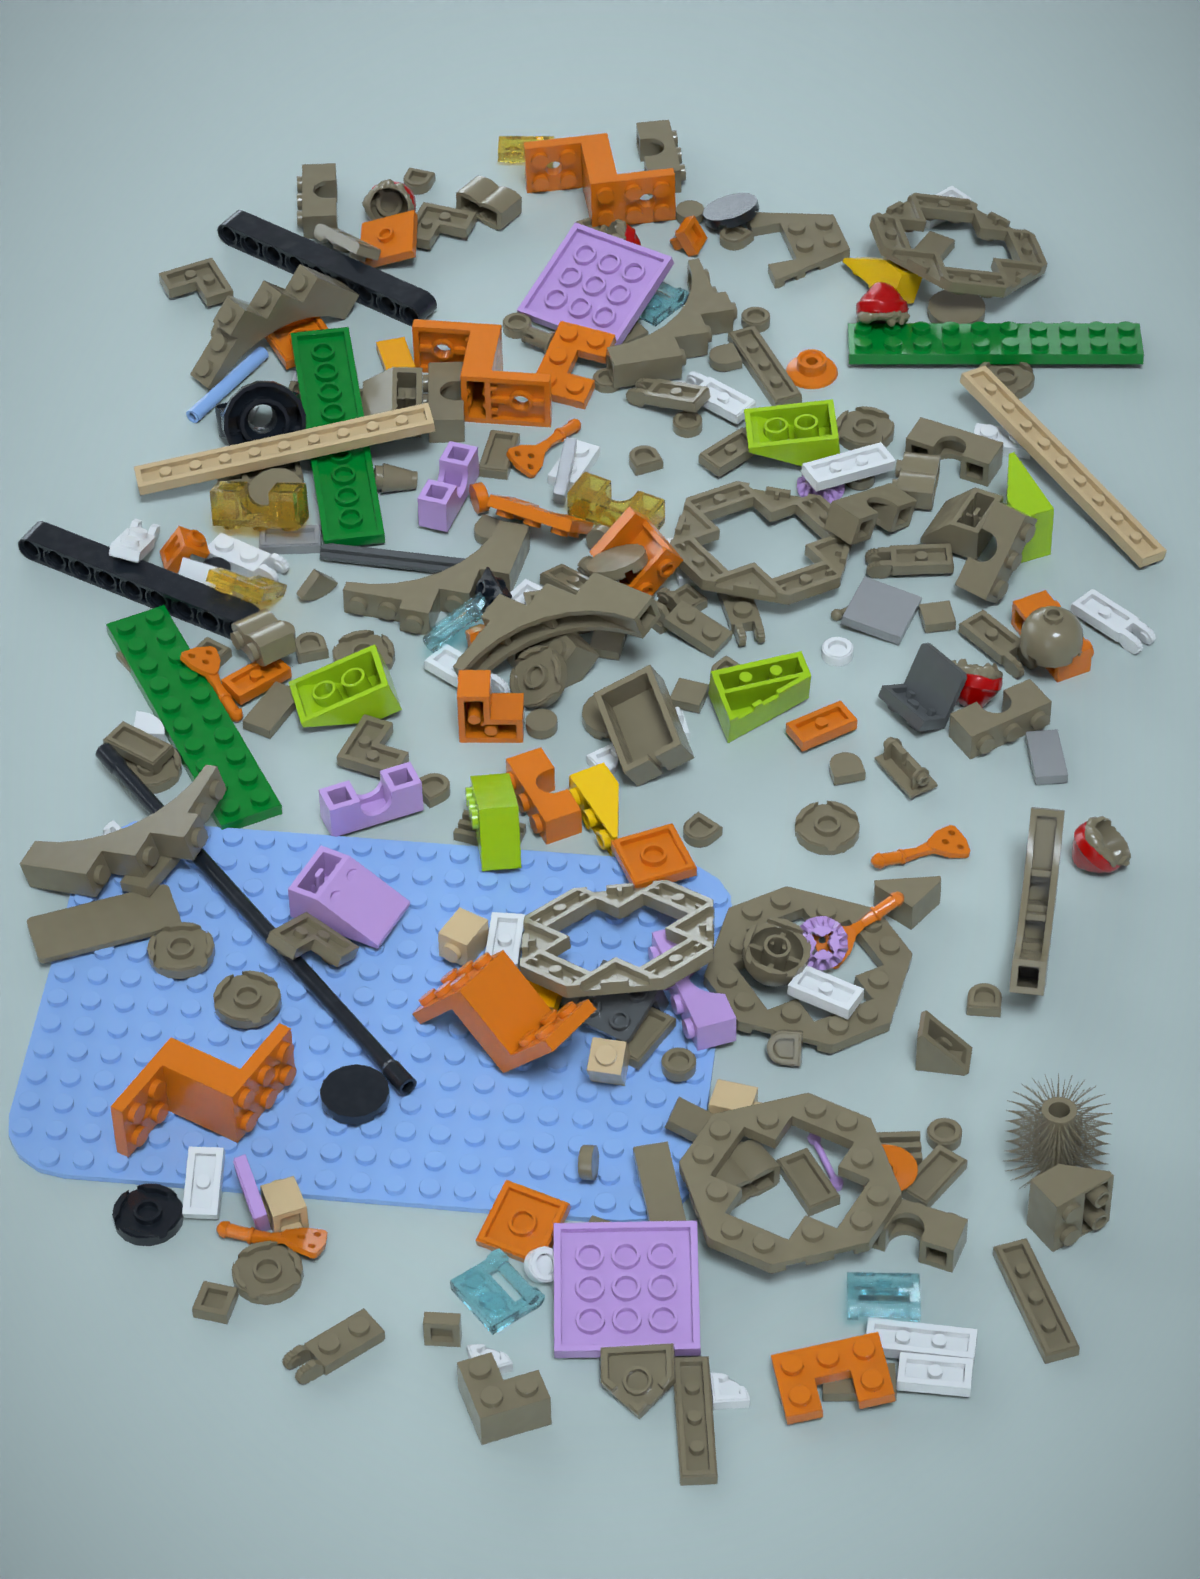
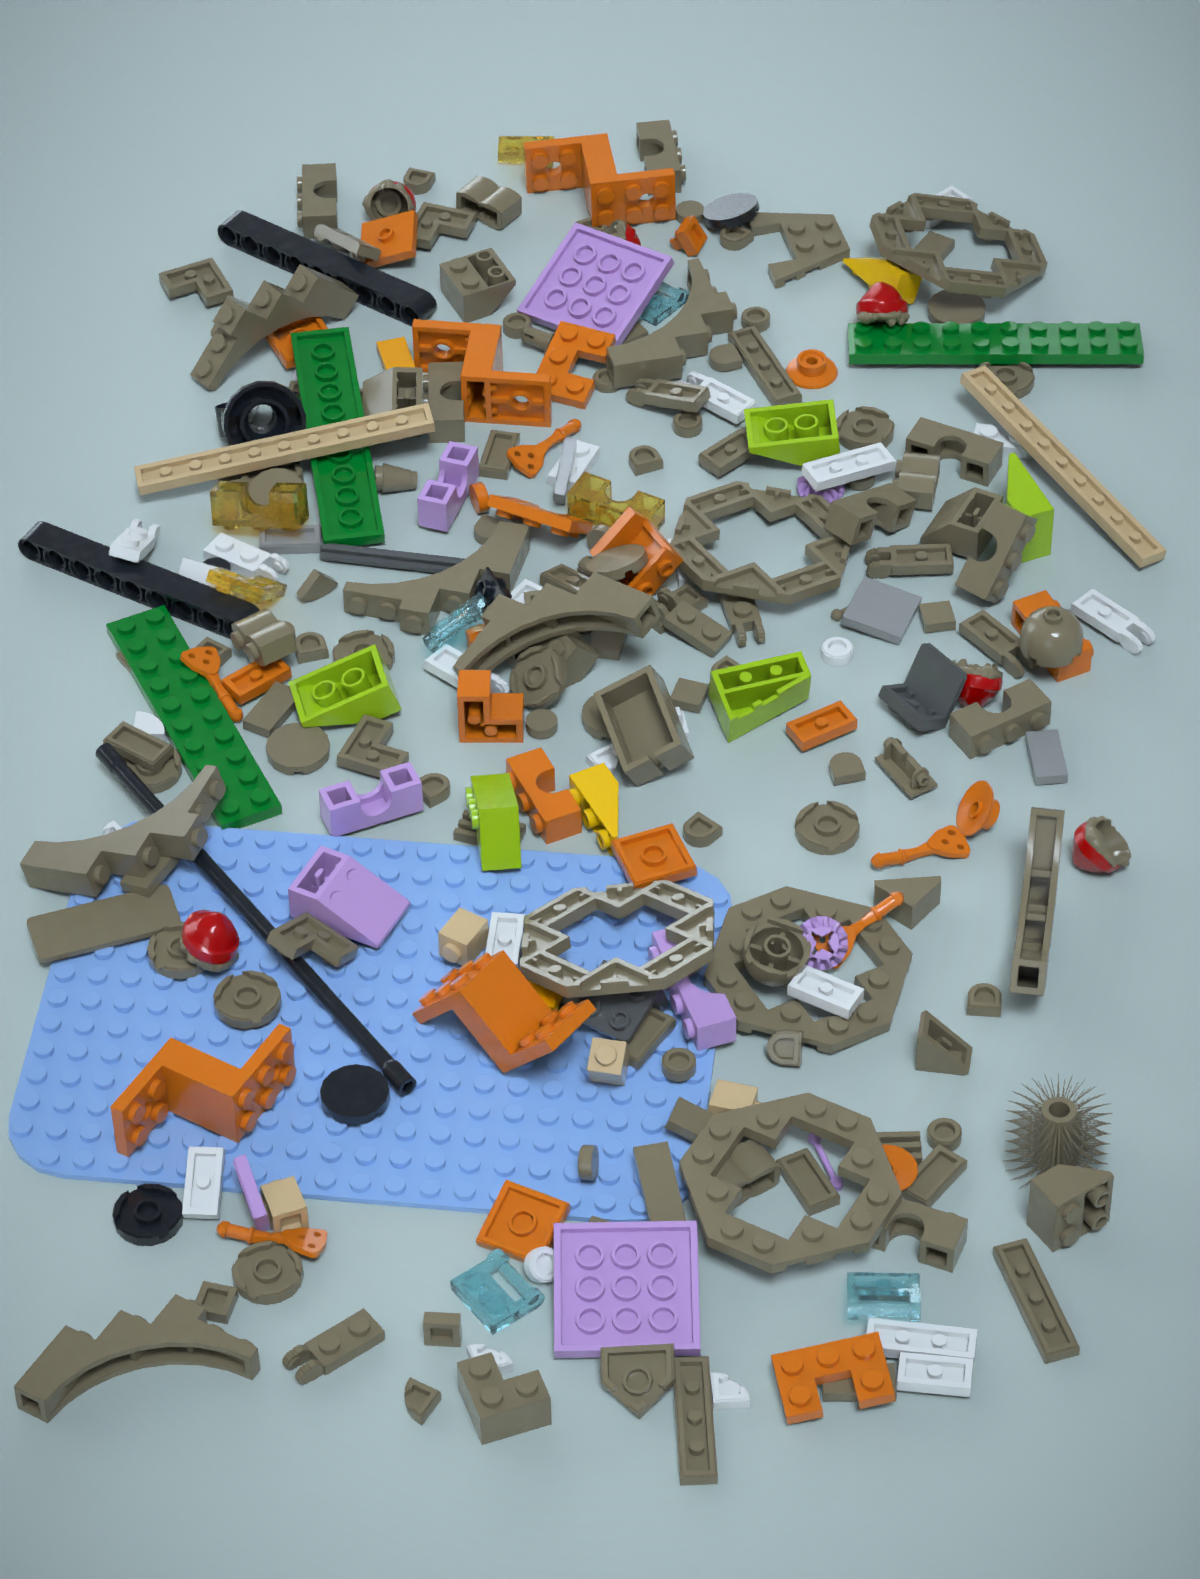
(127, 1344): none -> dark tan arch
(183, 544): orange bracket -> none
(209, 940): none -> red hair
(227, 384): light blue piece -> none
(297, 749): none -> dark tan tile
(420, 1400): none -> dark tan tile
(475, 284): none -> dark tan slope
(977, 809): none -> orange piece

